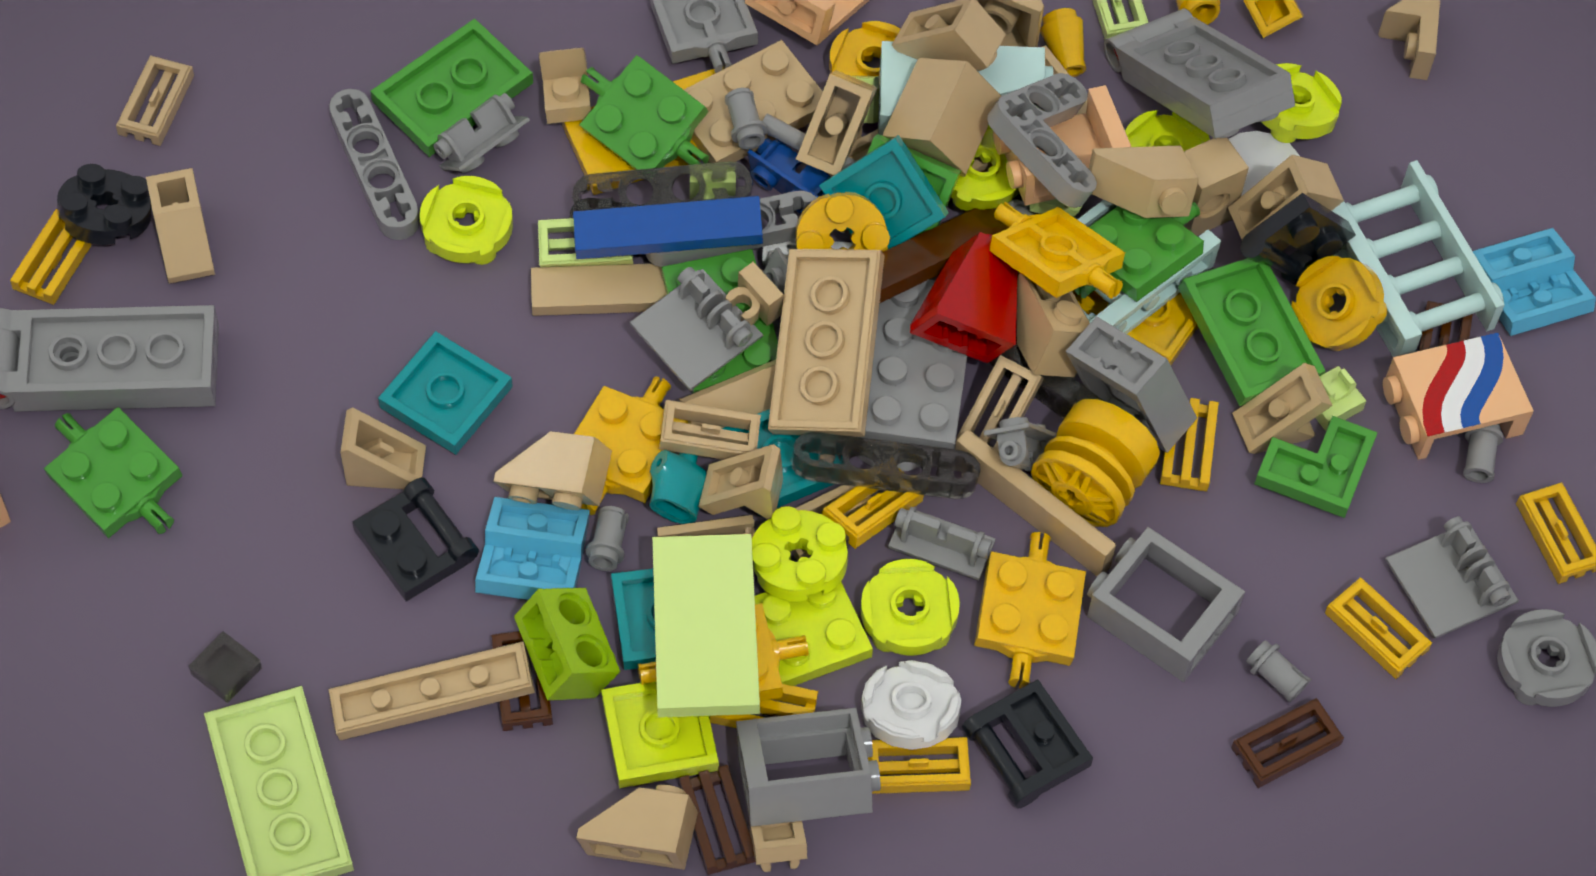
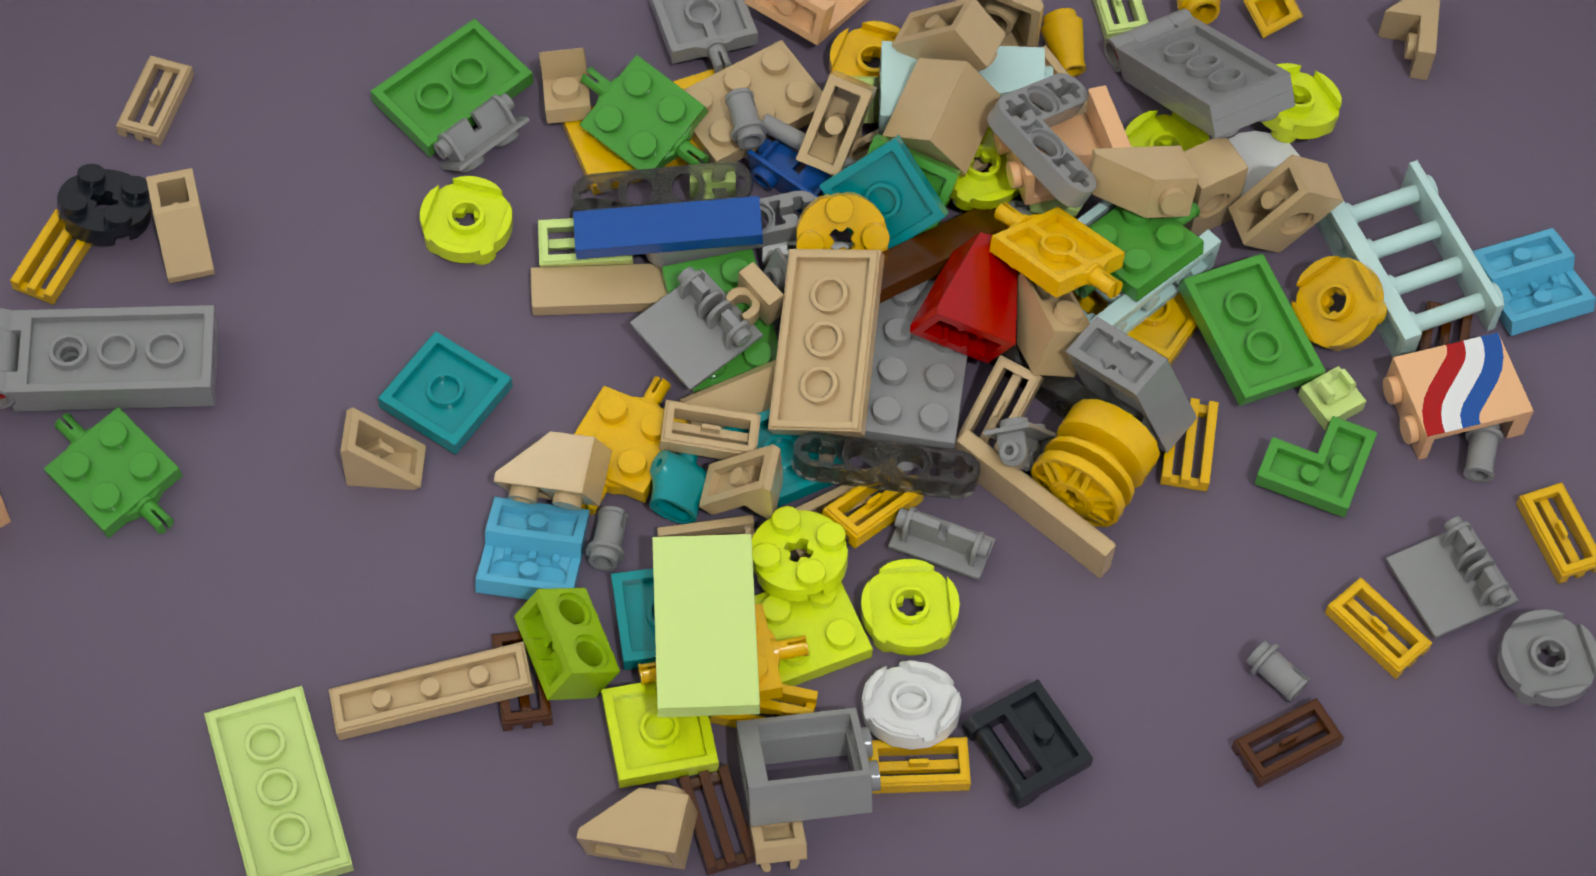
(225, 666): clear smoke tile -> none
(374, 163): light grey beam -> none
(402, 548): black plate -> none
(1030, 609): yellow plate -> none
(1143, 635): light grey window -> none
(1283, 410): tan slope -> none
(1304, 225): black plate -> none

